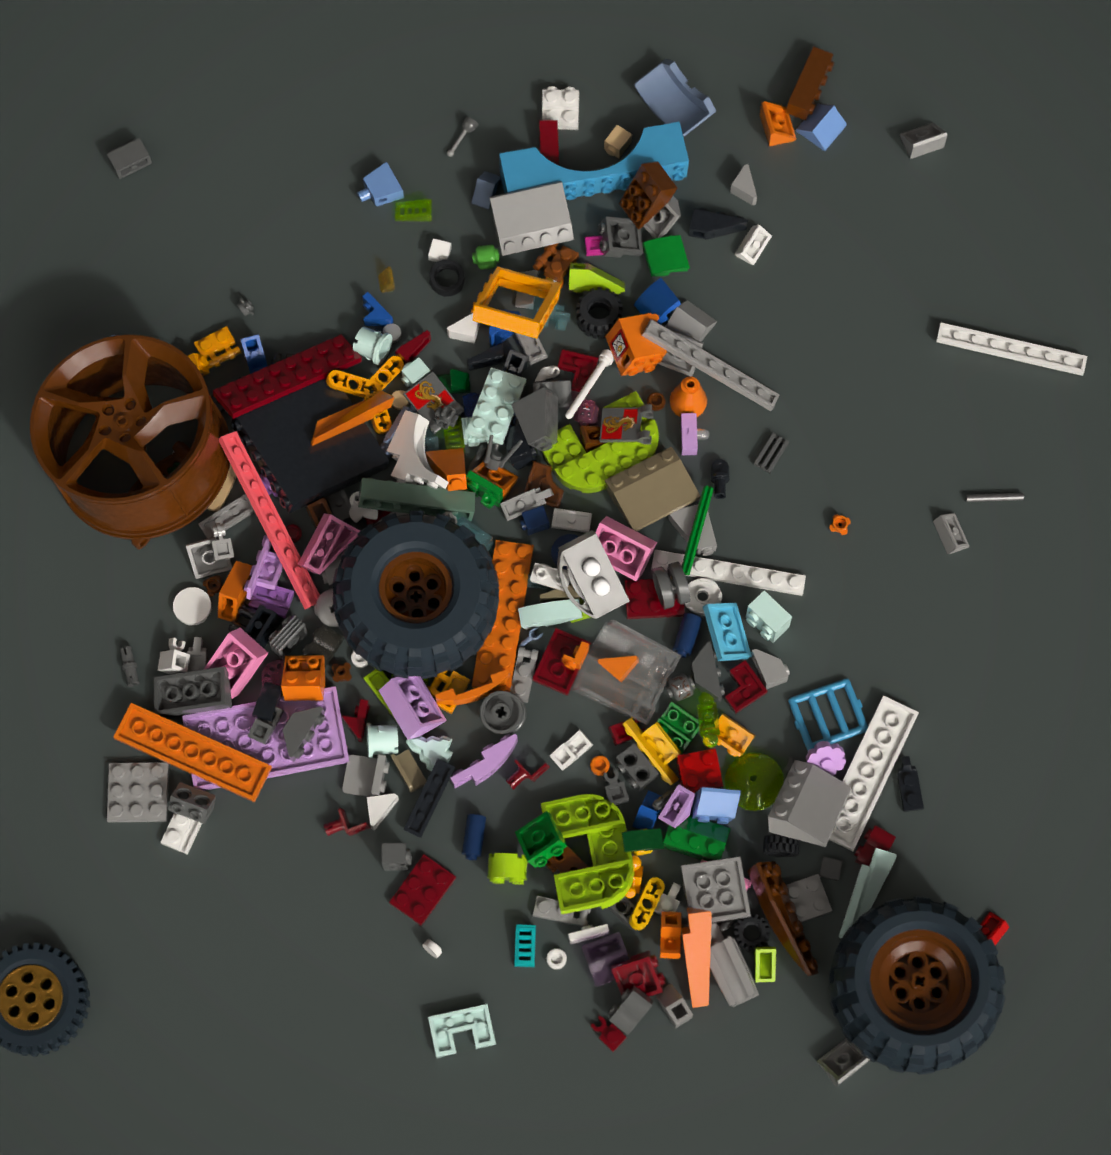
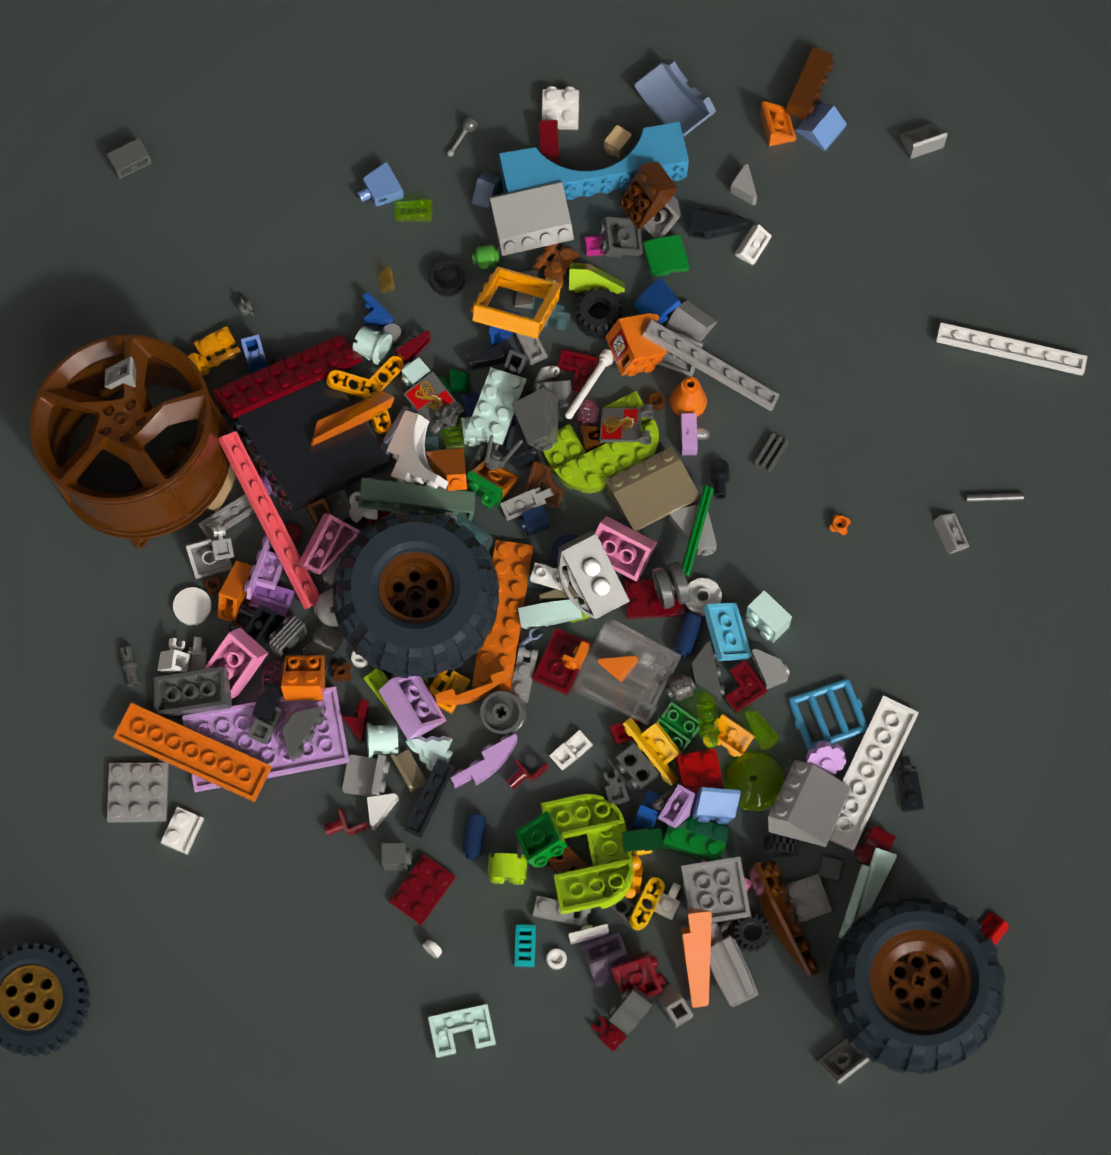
(121, 373): none -> light grey slope
(192, 803): dark grey brick -> none
(399, 400): tan tile -> none
(439, 250): white slope -> none
(464, 330): white slope -> none
(571, 520): white plate -> none
(599, 765): orange tile -> none
(670, 935): orange brick -> none
(735, 573): white plate -> none
(762, 730): none -> clear neon green slope
(765, 964): lime slope -> none

